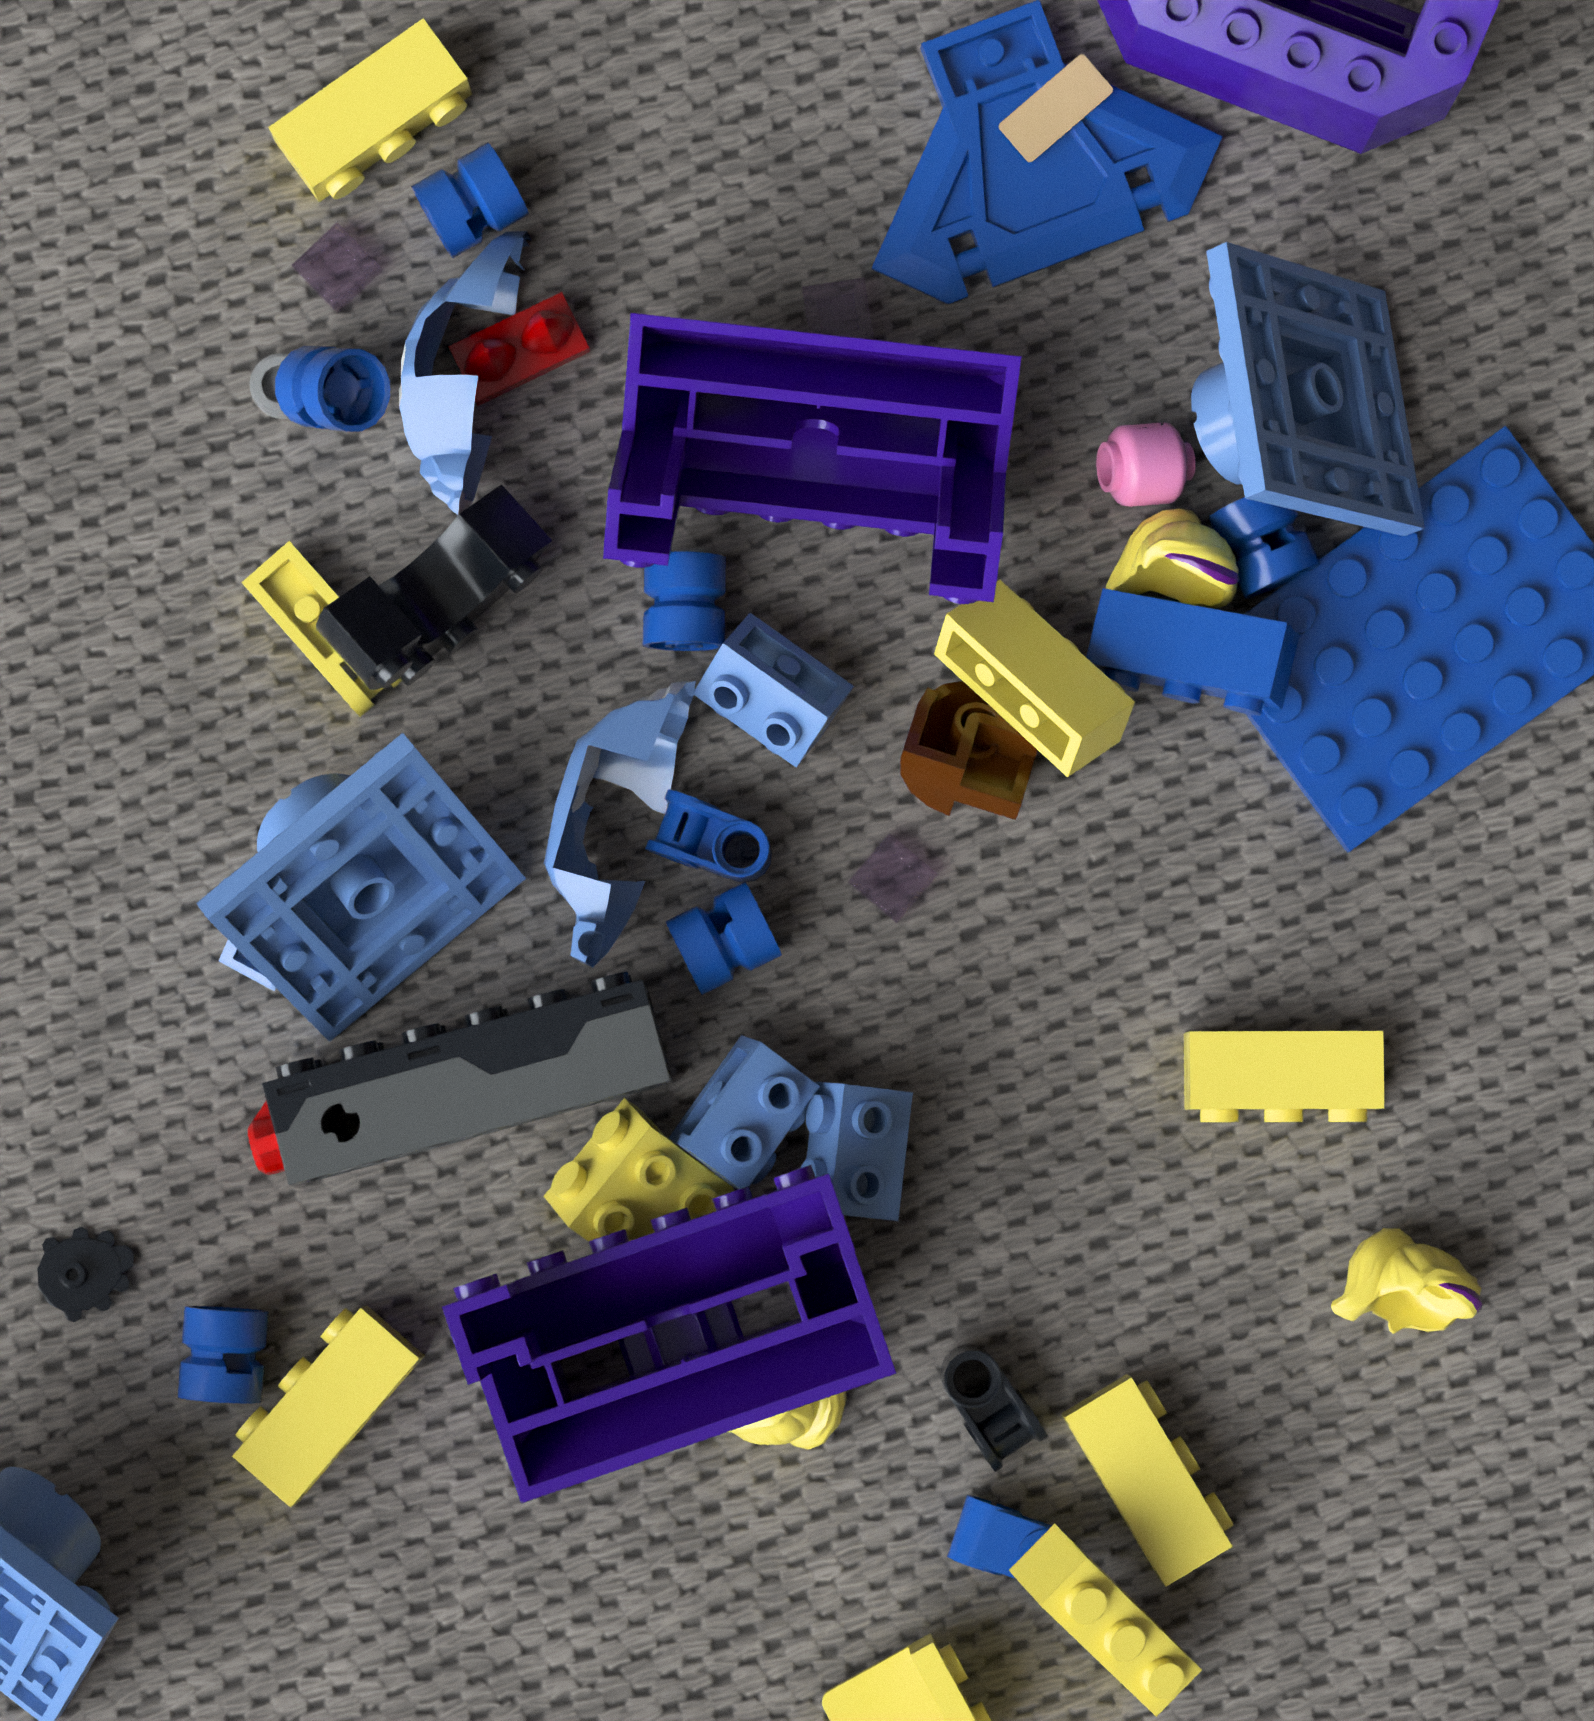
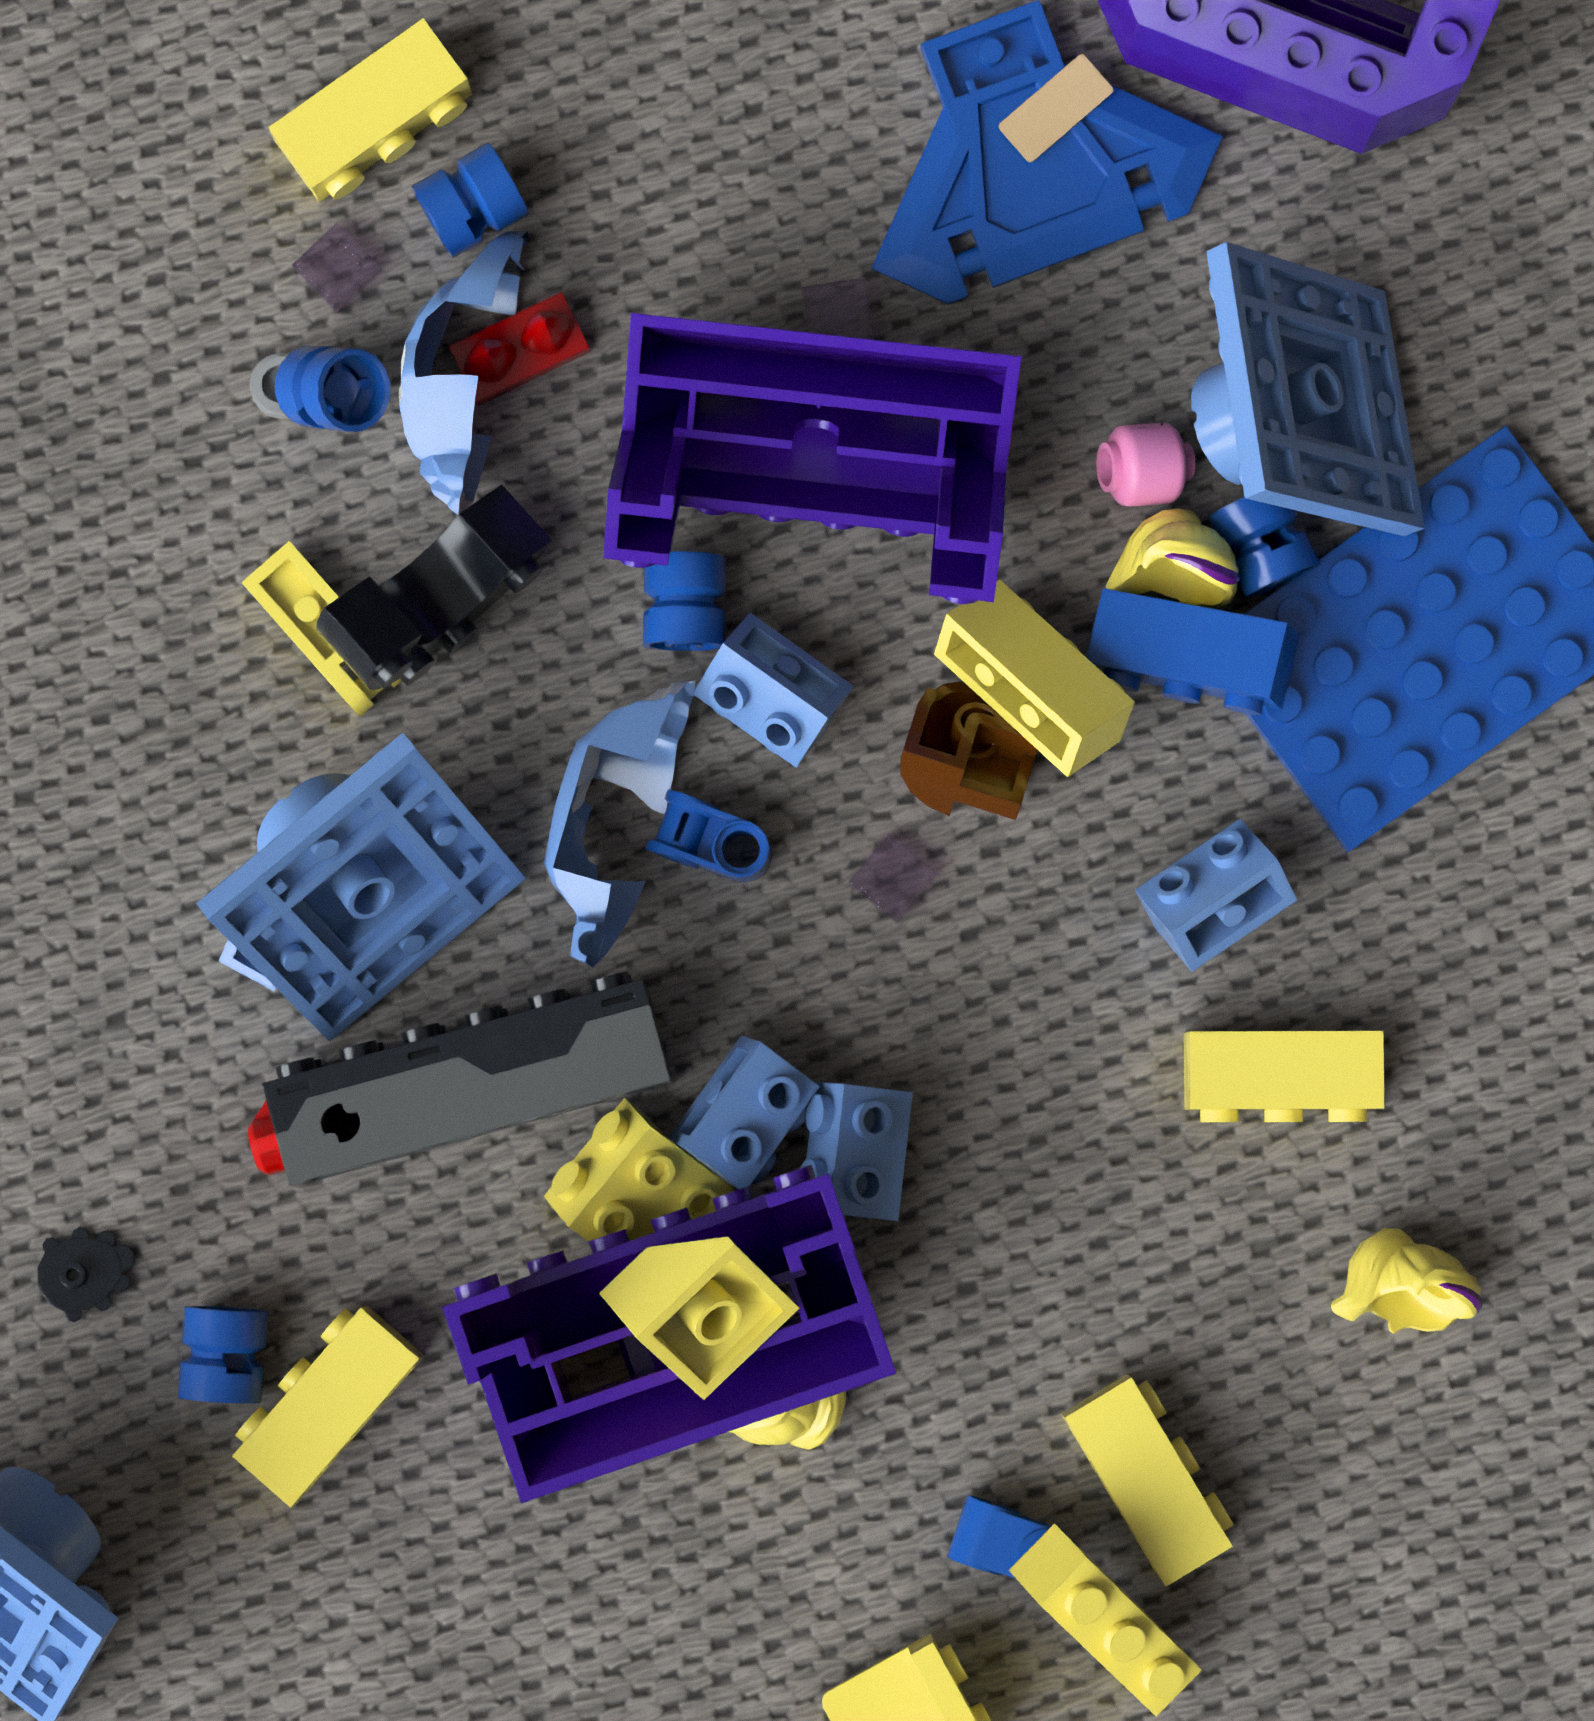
(698, 1308): none -> light yellow slope
(723, 938): blue wheel -> none
(991, 1408): black piece -> none
(1216, 894): none -> medium blue brick

